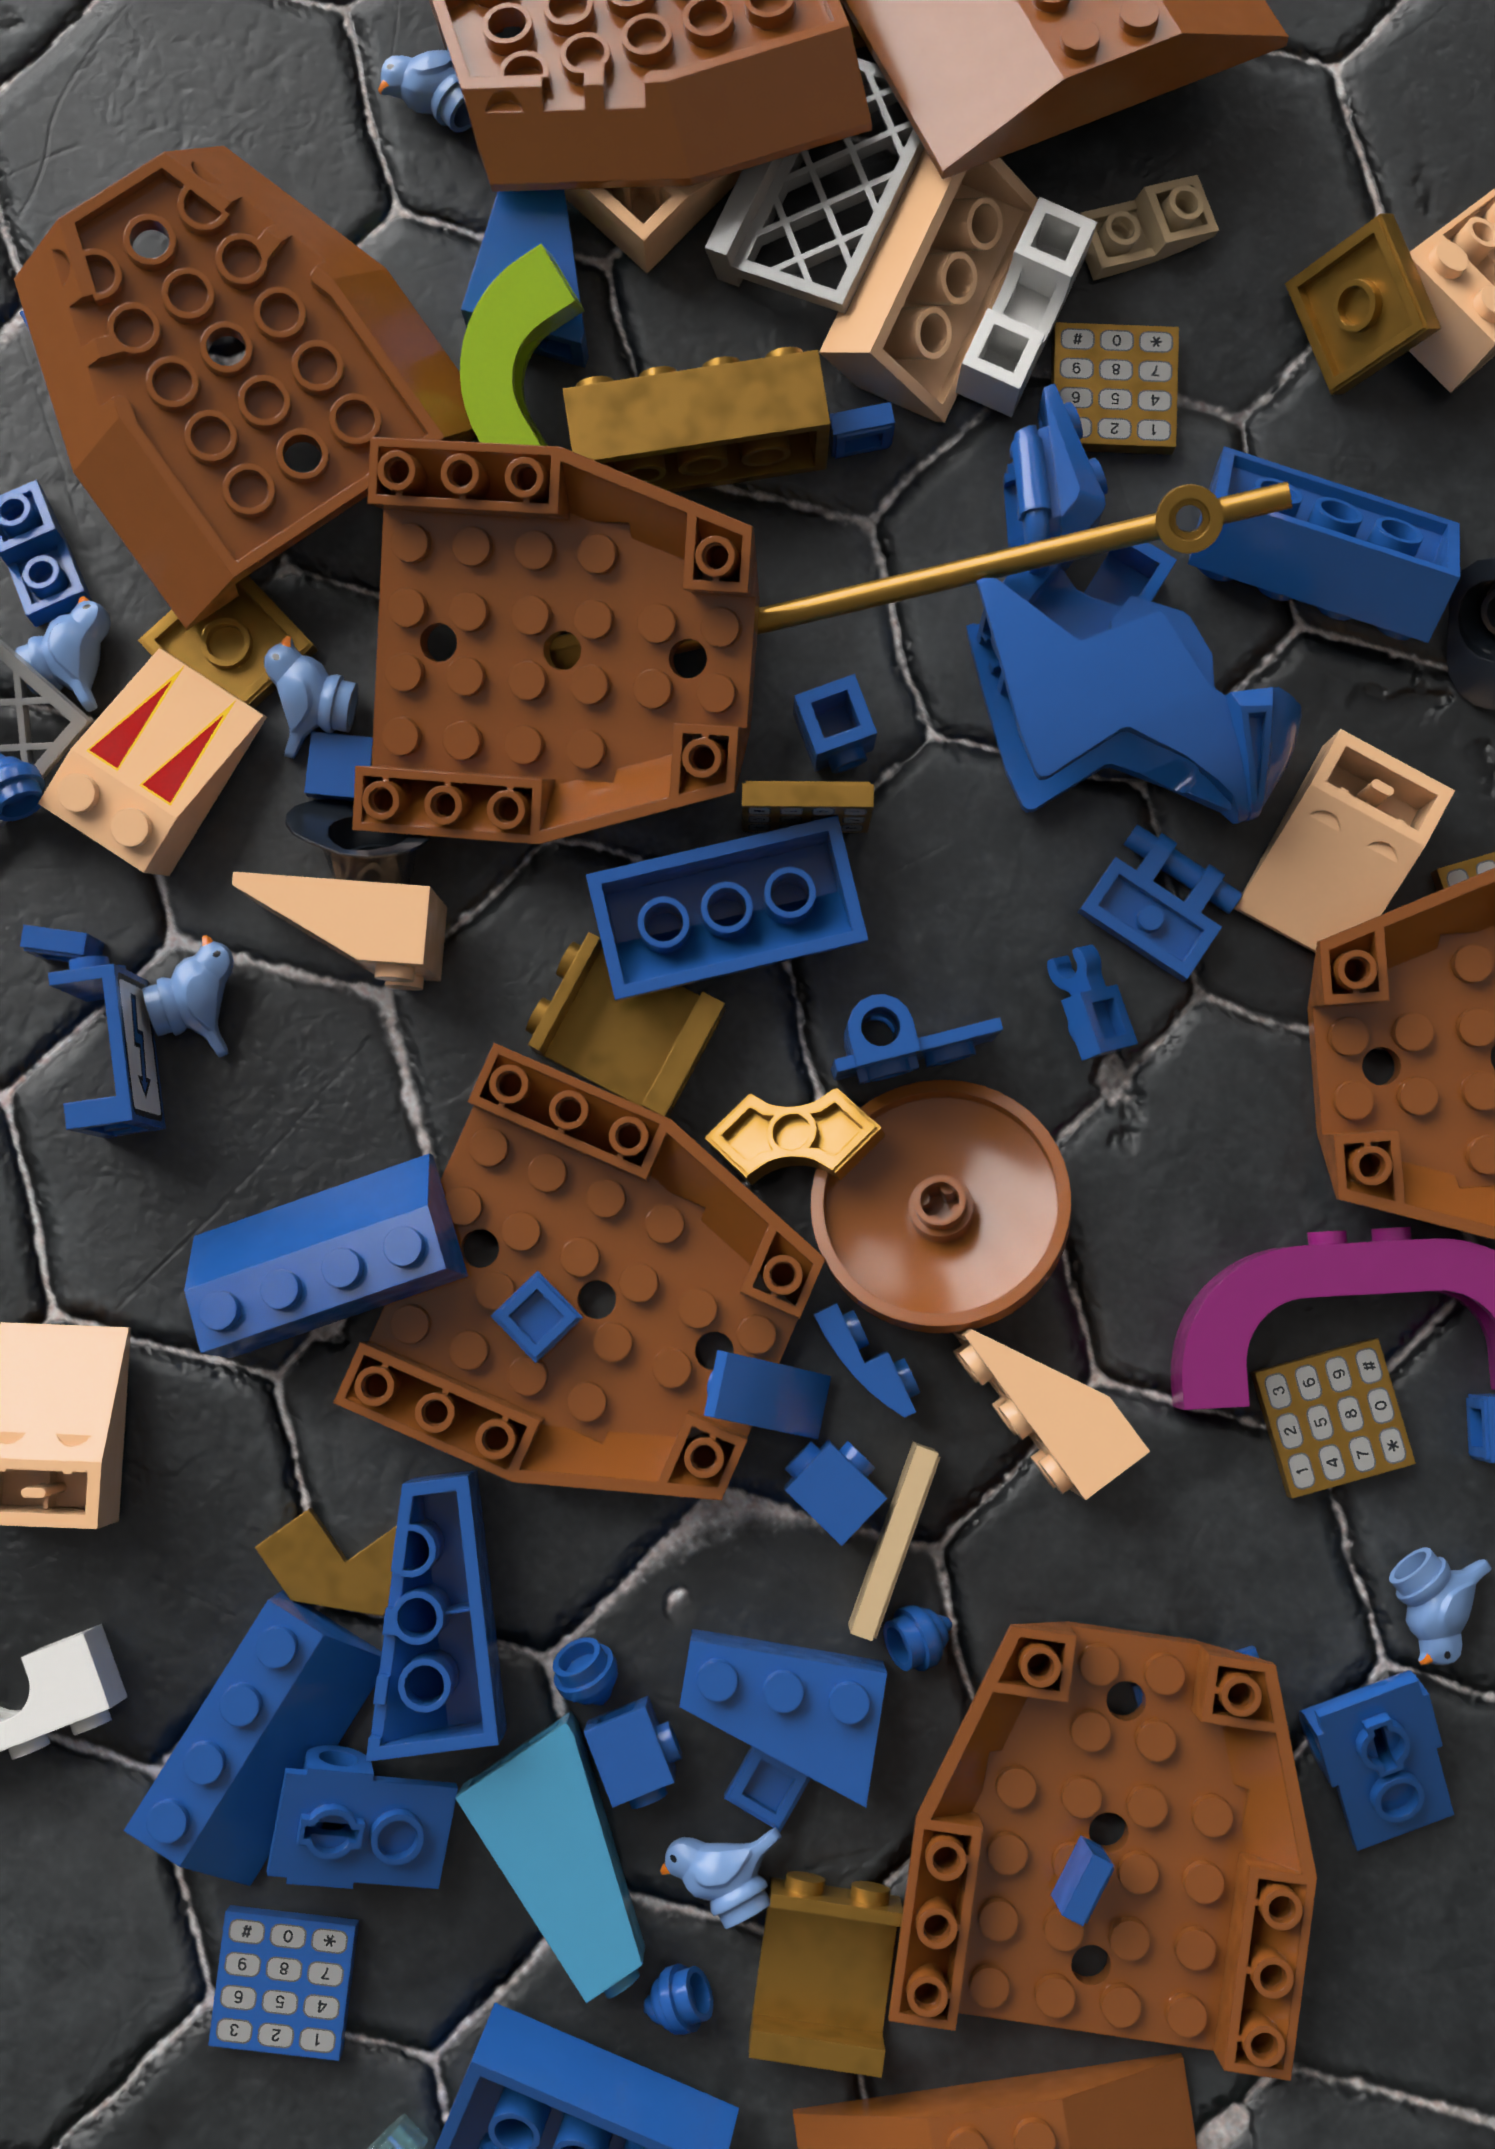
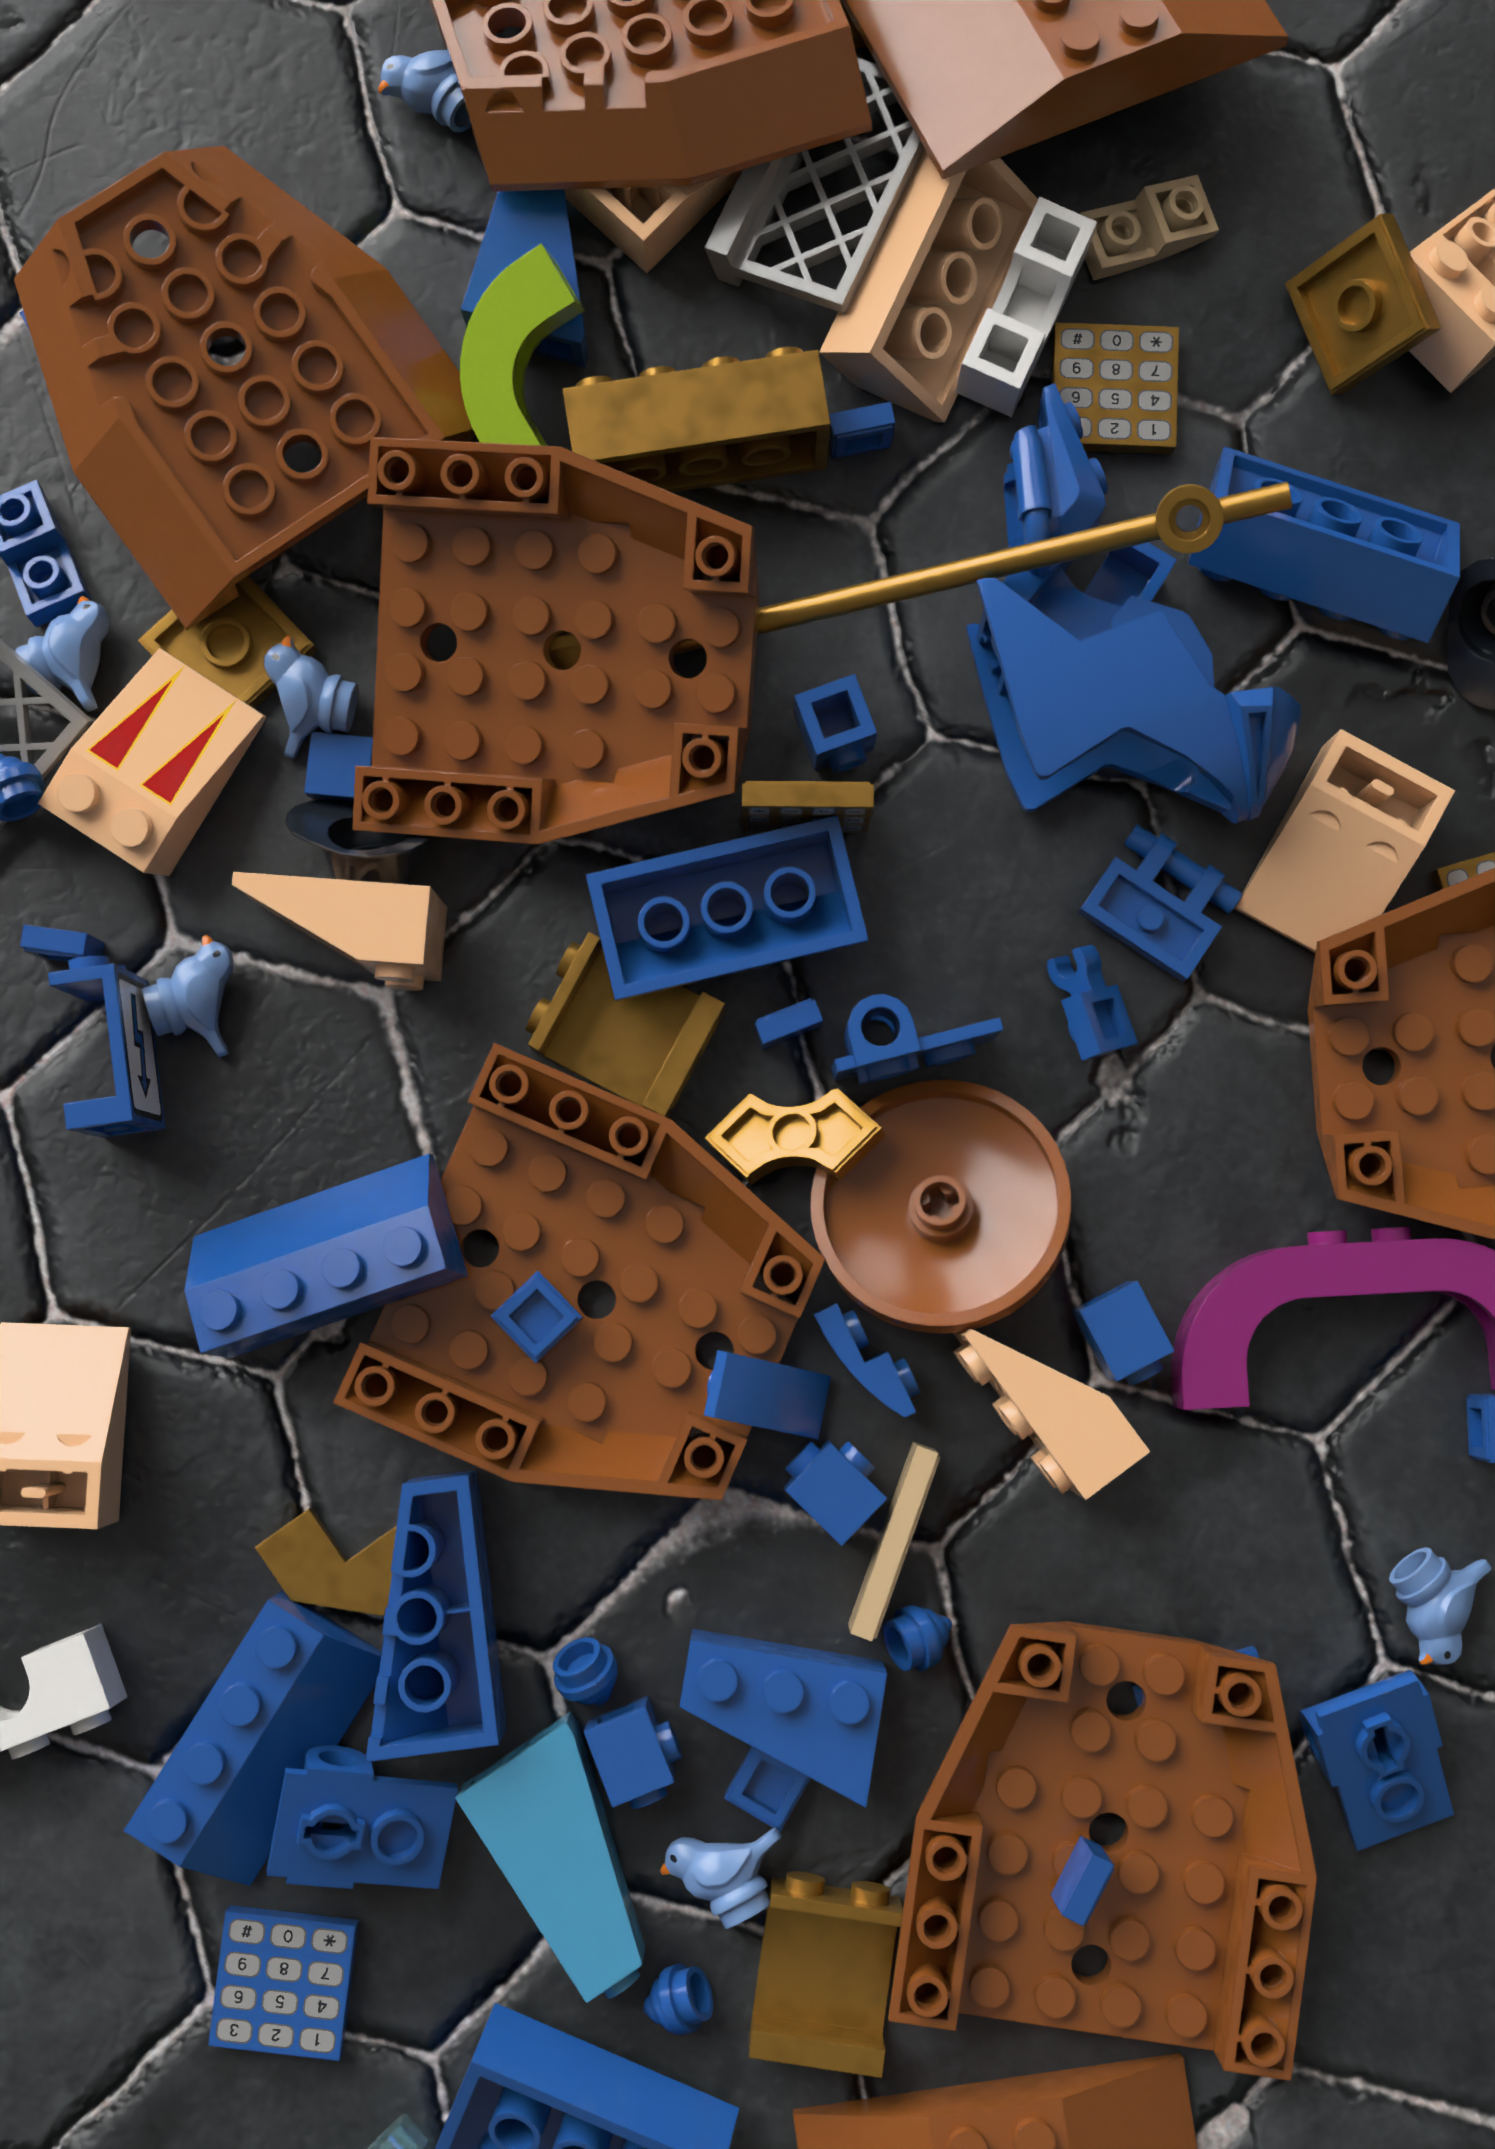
(788, 1023): none -> blue tile
(1124, 1333): none -> blue brick
(1332, 1418): tile -> none

